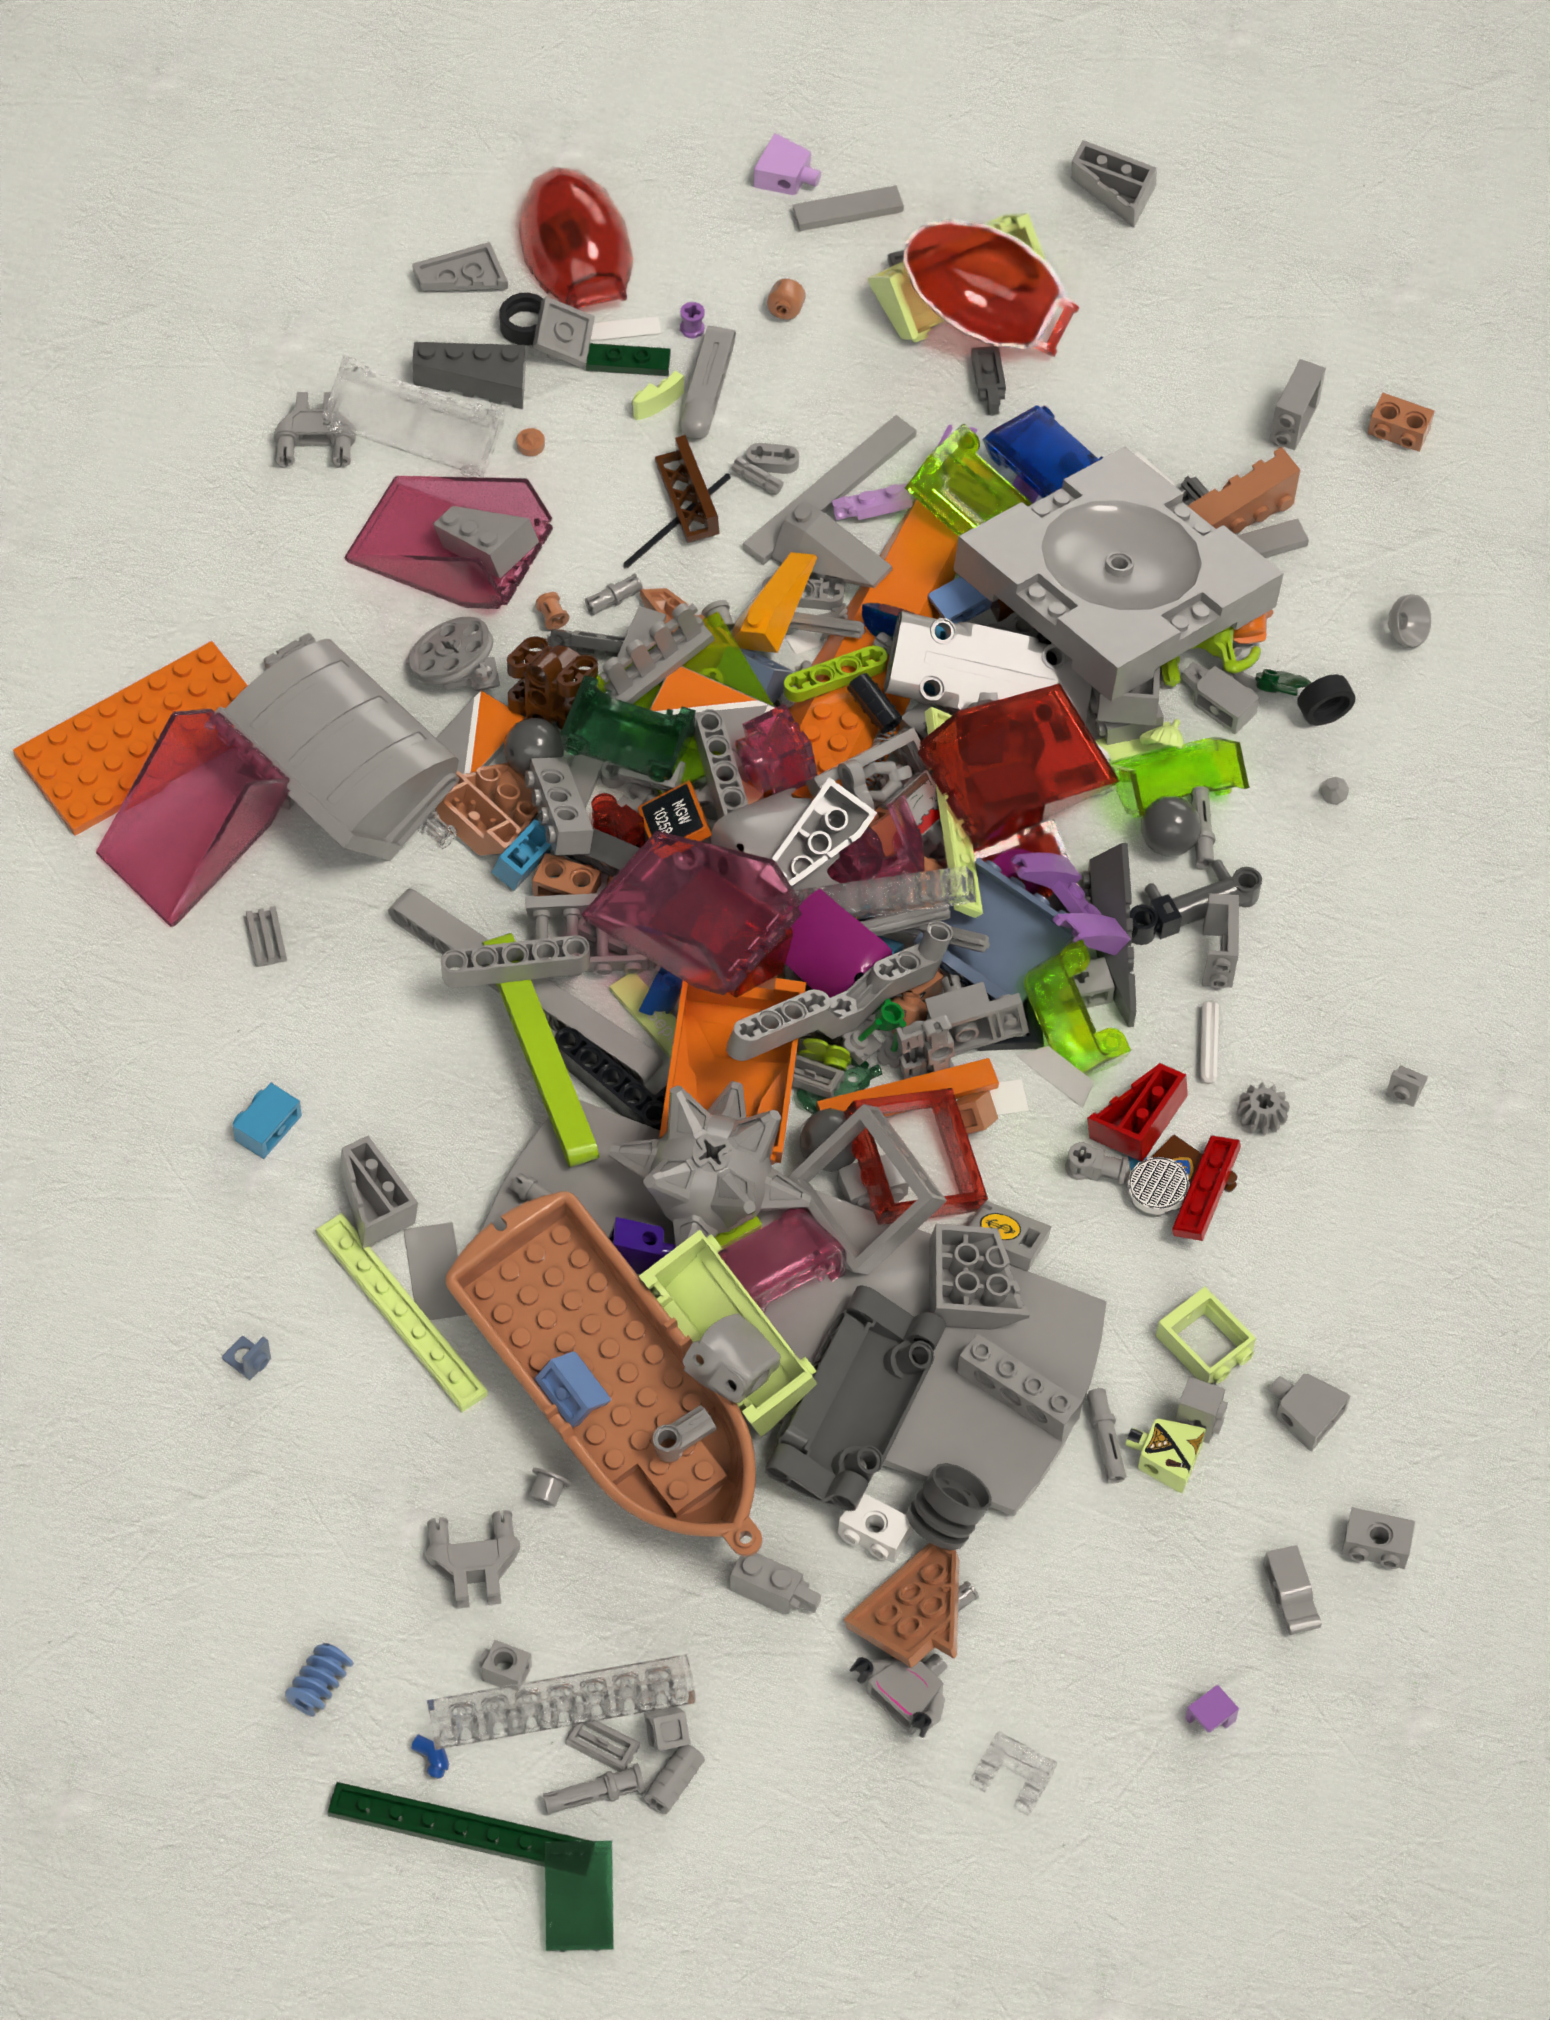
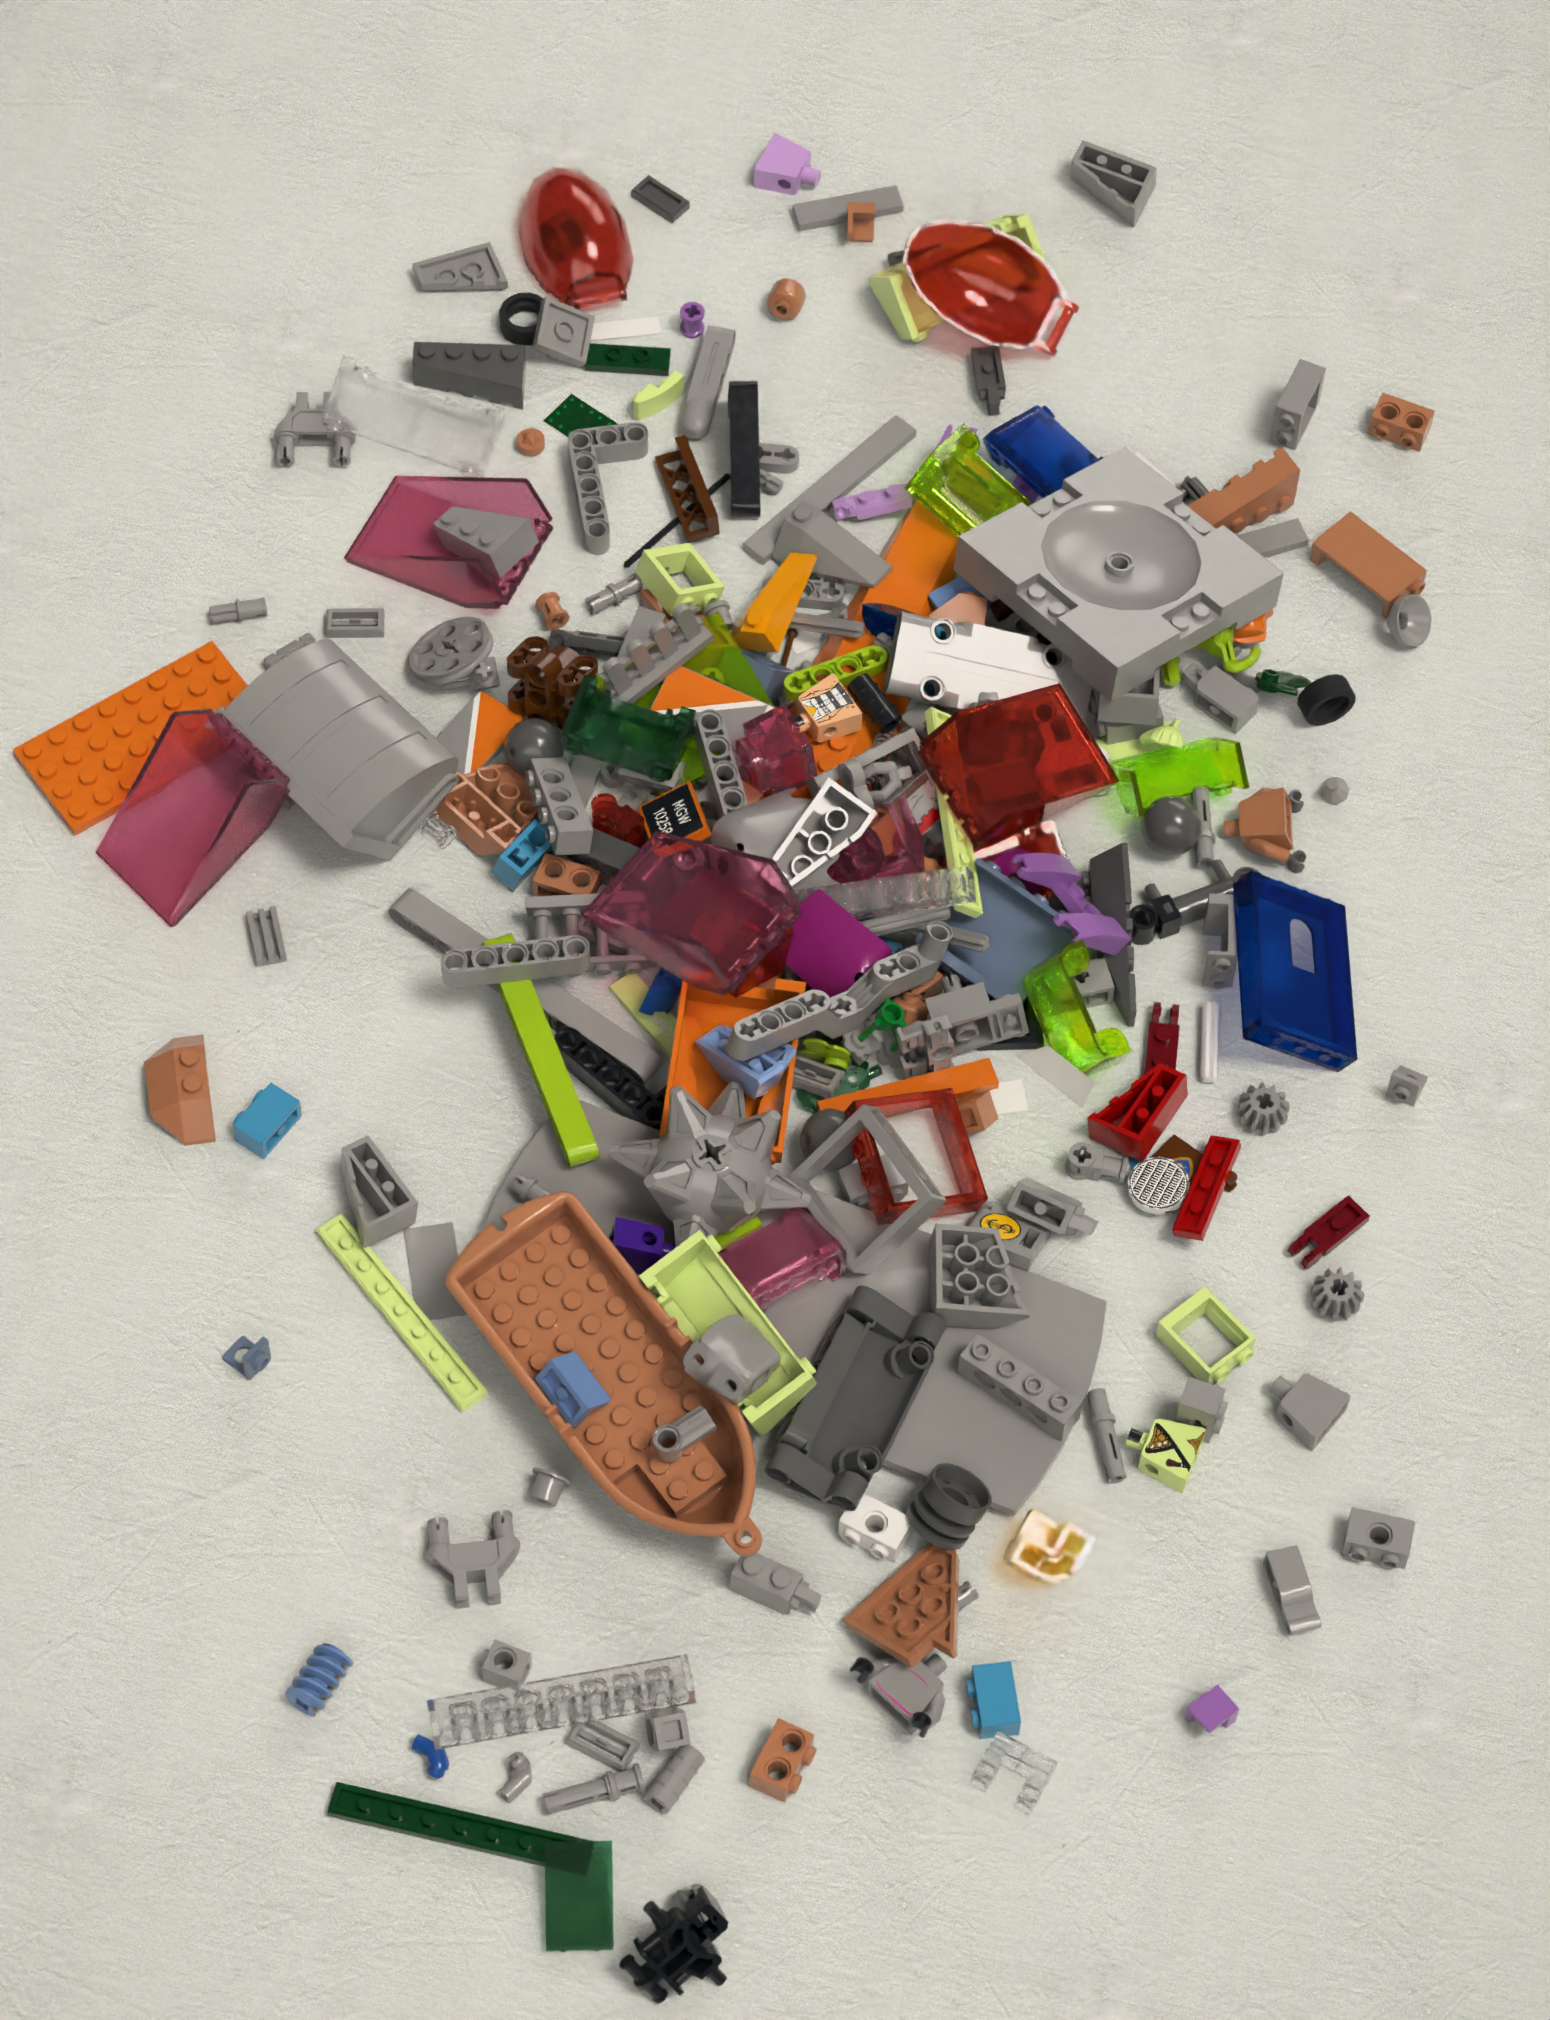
(181, 1090): none -> nougat wedge
(238, 610): none -> light grey axle
(355, 626): none -> light grey tile
(520, 1777): none -> light grey arm
(575, 415): none -> dark green sticker
(585, 451): none -> light grey beam
(660, 199): none -> dark grey tile
(660, 562): none -> yellowish green window
(680, 1944): none -> black piece
(744, 448): none -> black beam
(755, 1074): none -> light blue wedge
(776, 1758): none -> nougat brick
(792, 634): none -> reddish brown hinge
(827, 711): none -> light nougat torso
(860, 221): none -> nougat panel
(963, 608): none -> nougat slope
(994, 1699): none -> dark azure brick
(1046, 1550): none -> clear yellow brick
(1050, 1208): none -> light grey hinge
(1162, 1039): none -> dark red hinge
(1267, 825): none -> nougat torso
(1283, 1004): none -> clear blue panel
(1330, 1231): none -> dark red hinge
(1346, 1297): none -> light grey gear
(1370, 560): none -> nougat panel

